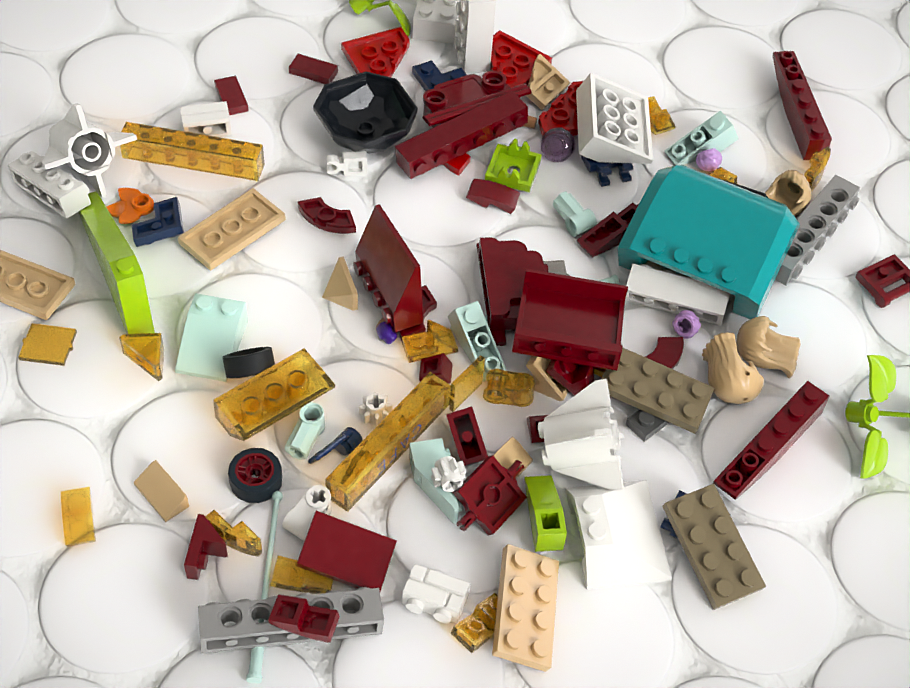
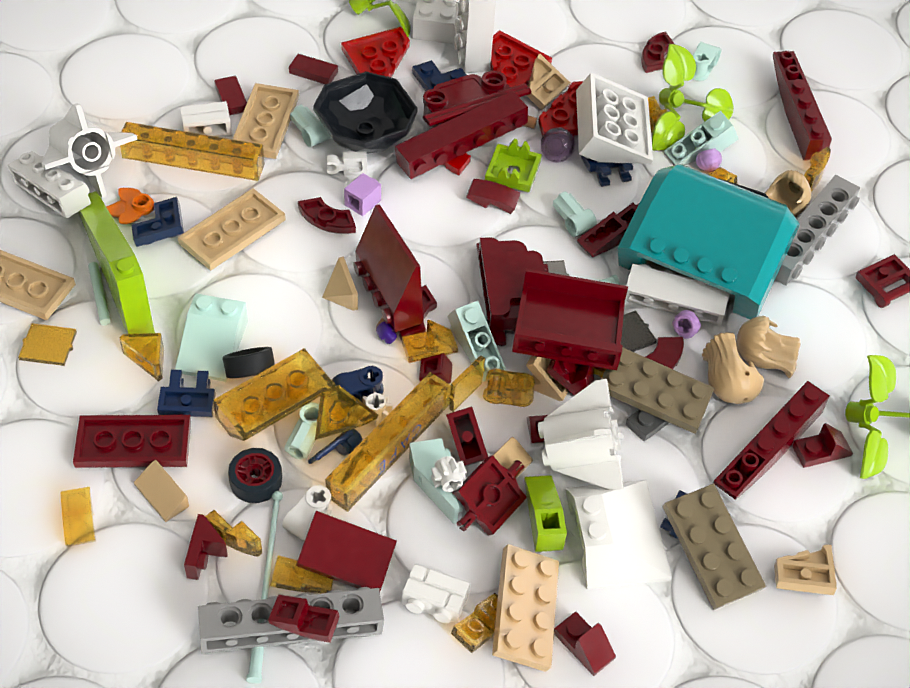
(99, 293): none -> light aqua bar
(132, 440): none -> dark red plate
(187, 401): none -> dark blue plate
(267, 117): none -> tan plate
(310, 127): none -> light aqua piece
(341, 412): none -> clear yellow slope
(359, 384): none -> dark blue piece
(362, 194): none -> lavender brick
(586, 642): none -> dark red slope
(636, 333): none -> clear smoke piece
(655, 51): none -> dark red tile
(677, 68): none -> lime plant
(706, 59): none -> light aqua piece
(807, 572): none -> tan wing
(822, 448): none -> dark red slope

